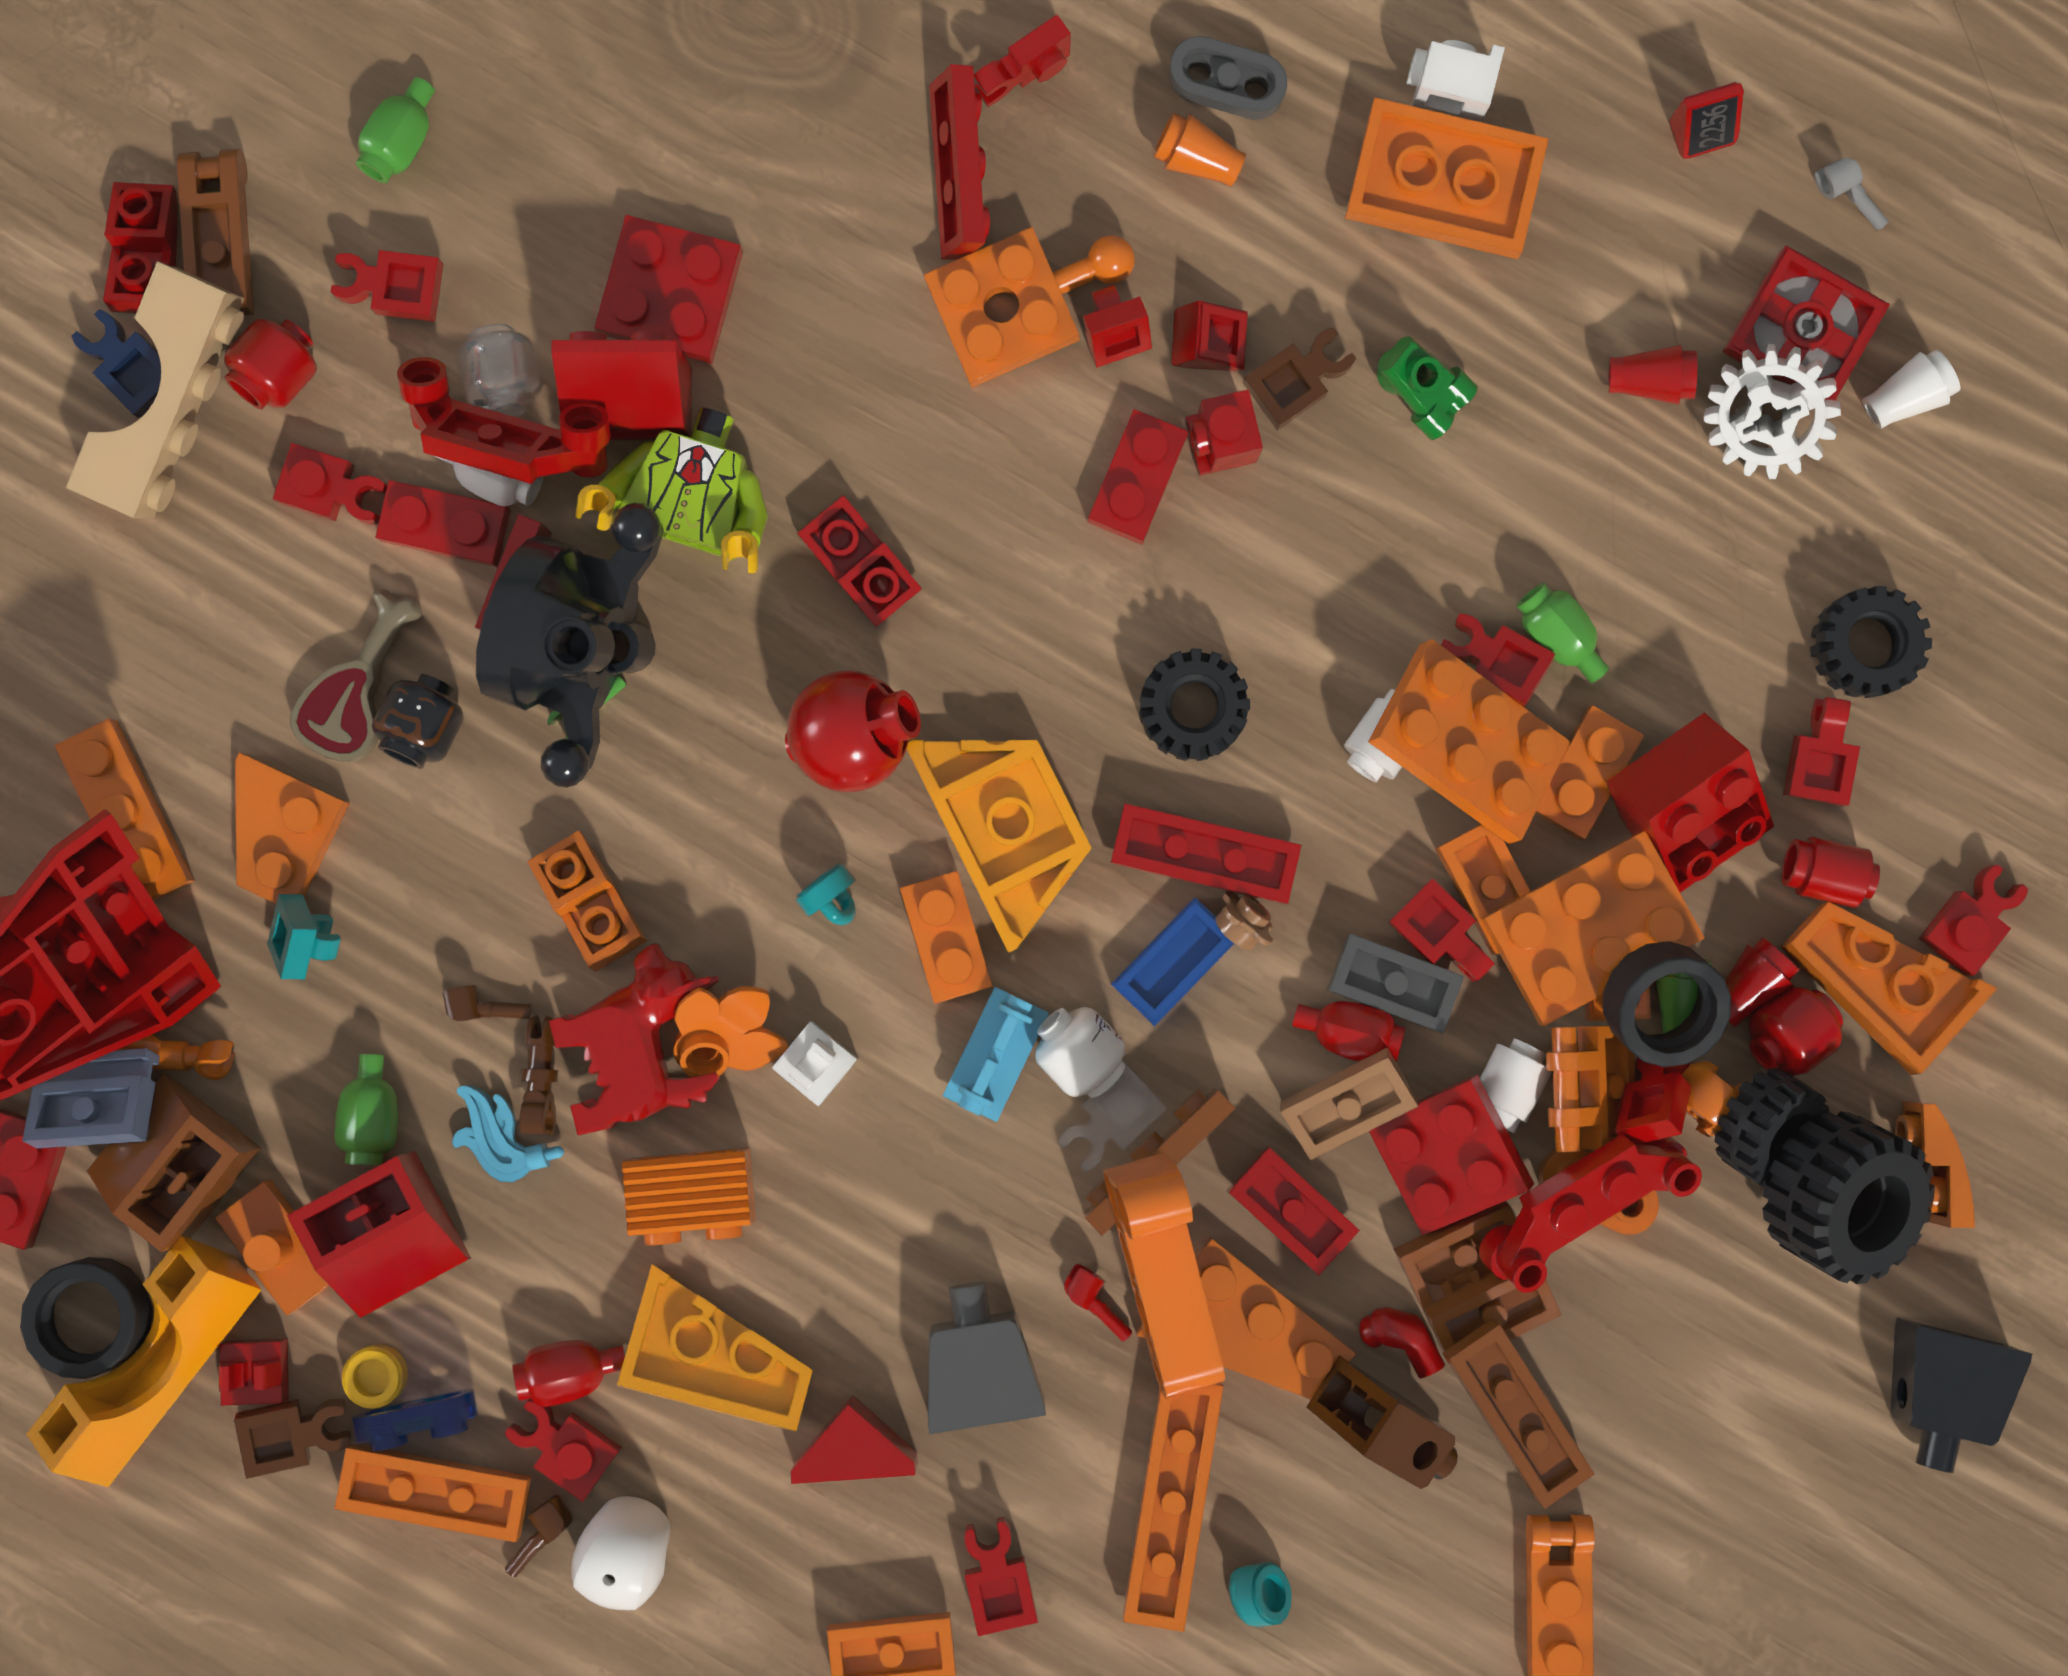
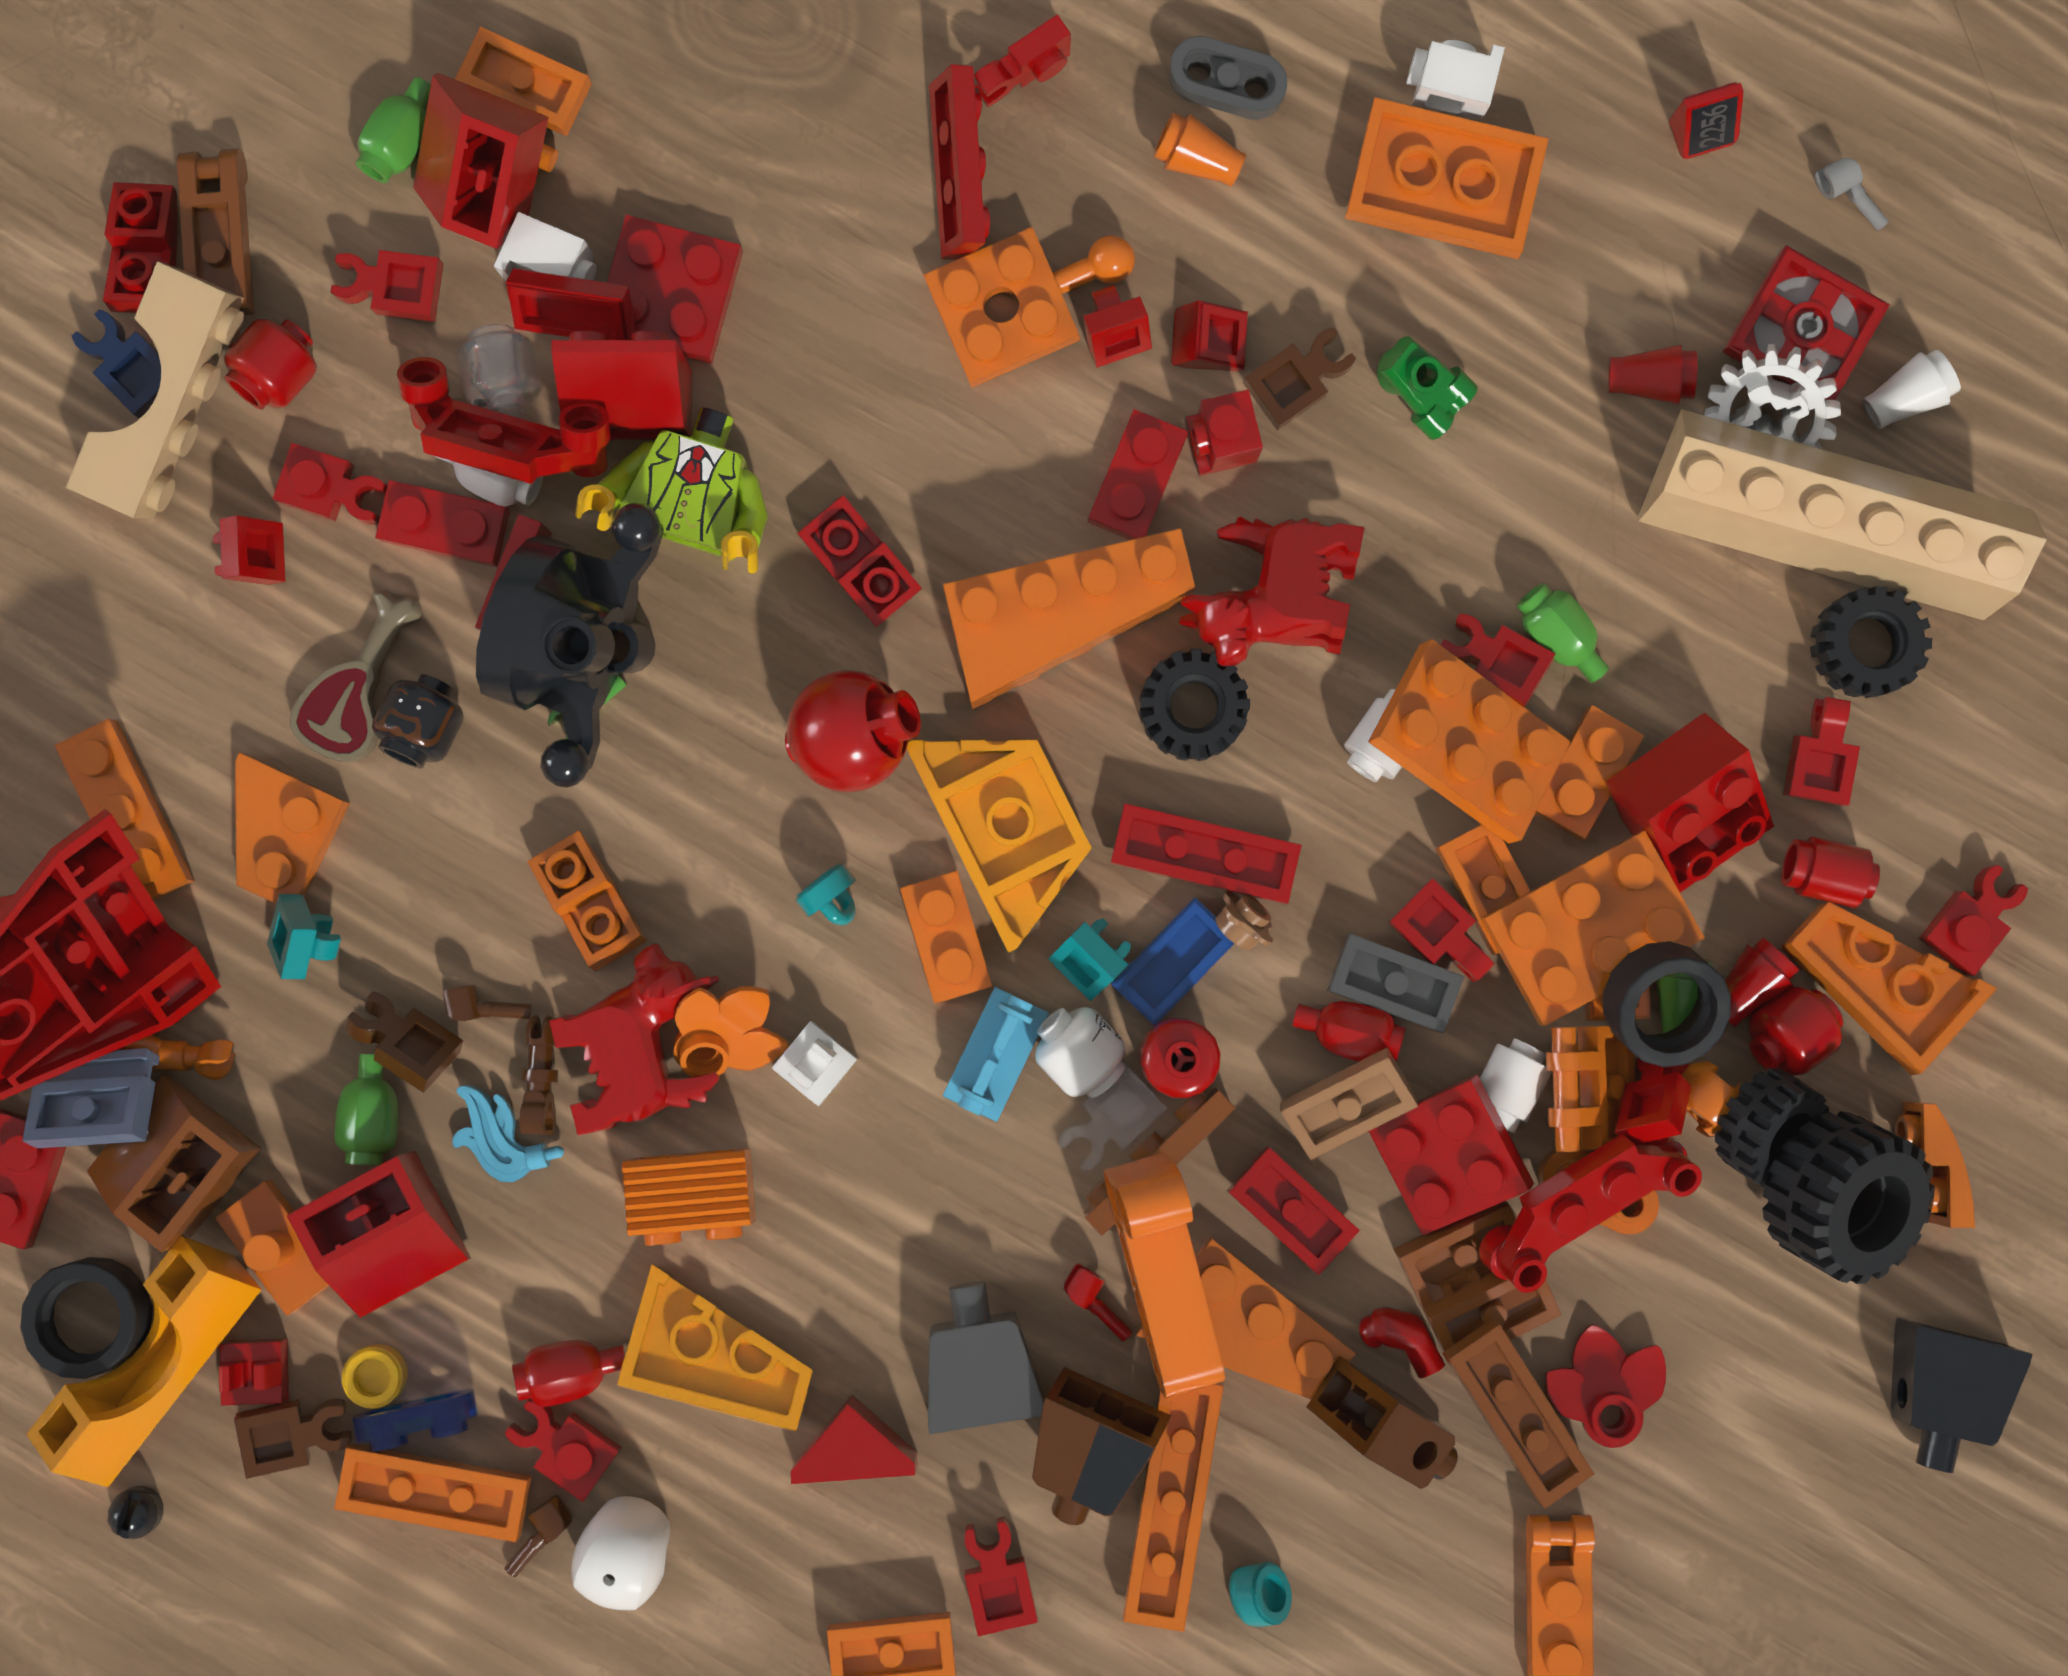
(145, 1516): none -> black hinge
(251, 550): none -> red tile
(408, 1047): none -> reddish brown plate
(477, 160): none -> red slope
(526, 80): none -> orange plate
(544, 249): none -> white brick
(568, 305): none -> red tile
(1058, 608): none -> orange wedge
(1089, 960): none -> teal tile
(1092, 1446): none -> reddish brown torso
(1168, 1038): none -> red head
(1291, 592): none -> red animal
(1606, 1377): none -> red plate
(1842, 517): none -> tan slope

